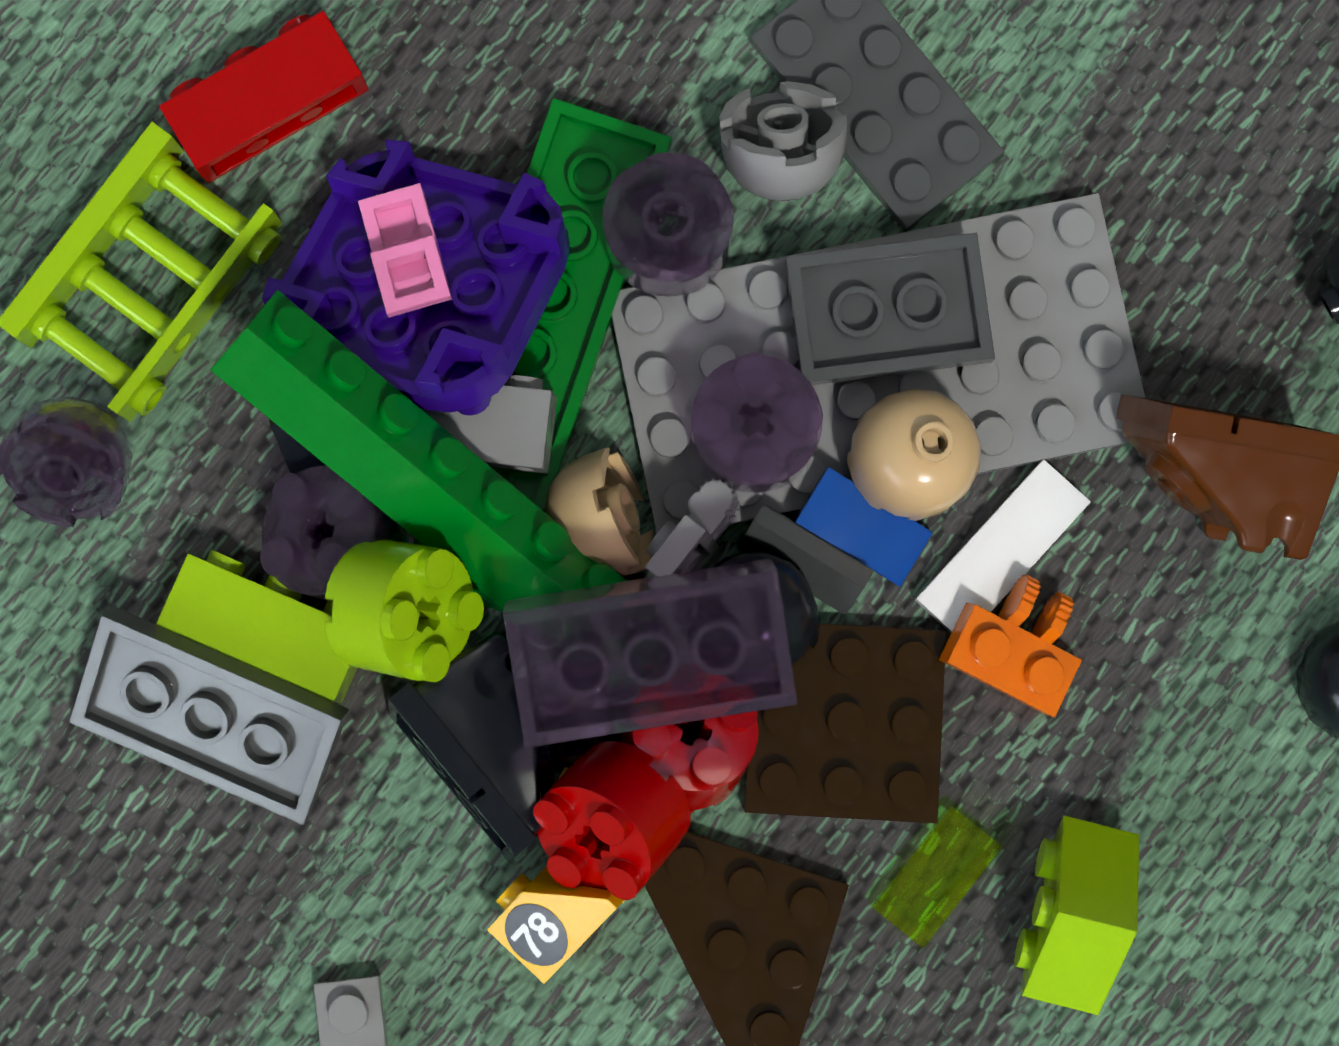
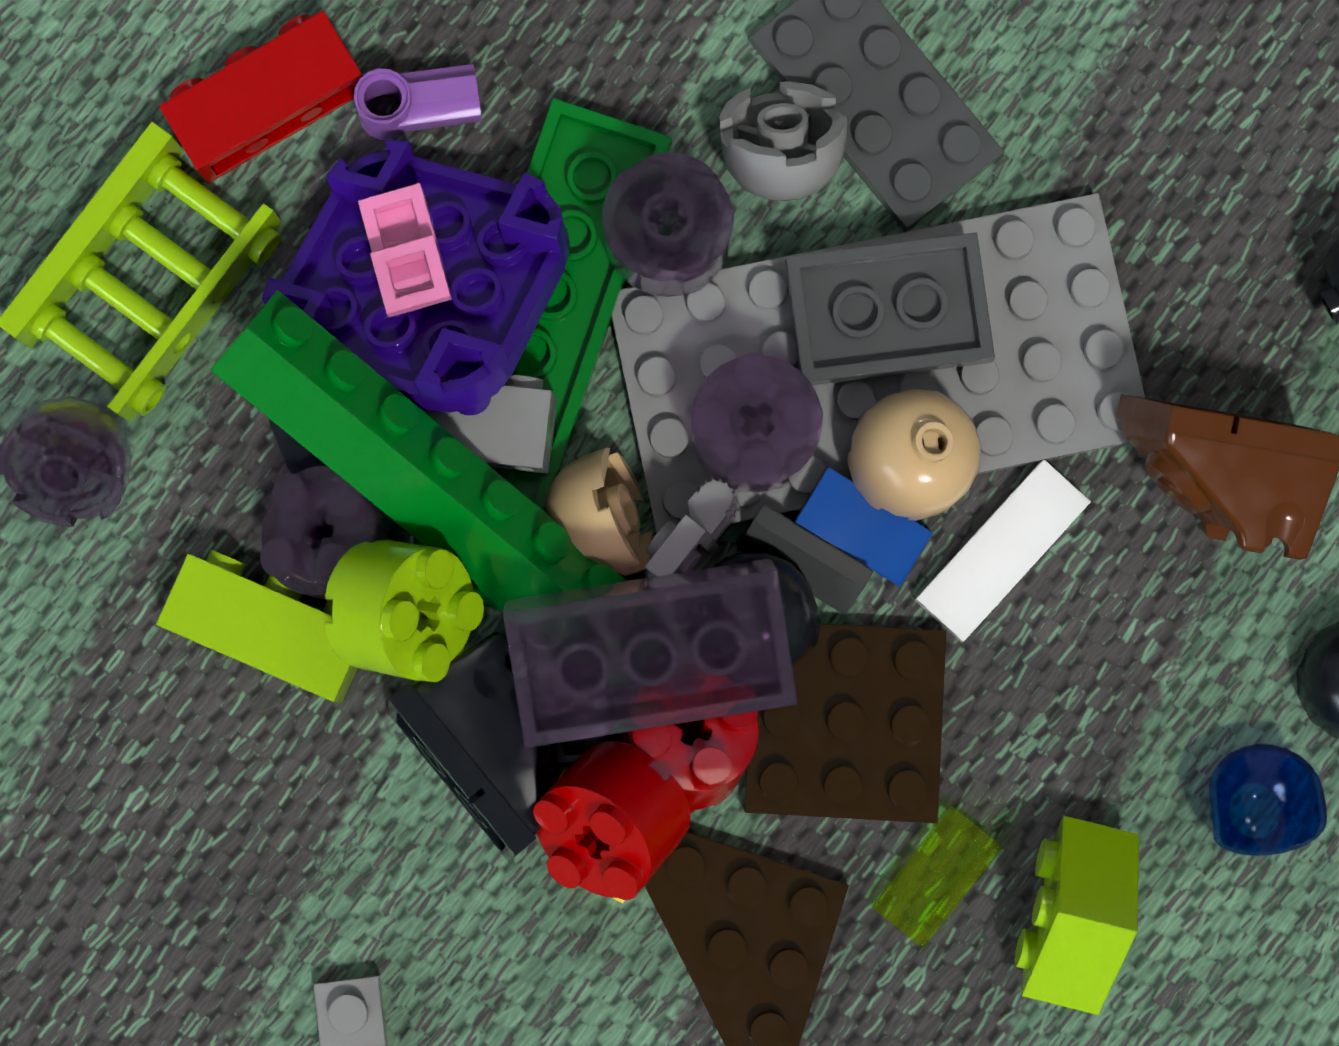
(208, 715): plate -> none
(426, 97): none -> medium lavender piece
(549, 921): yellow slope -> none
(1011, 658): orange hinge -> none
(1265, 801): none -> clear blue helmet

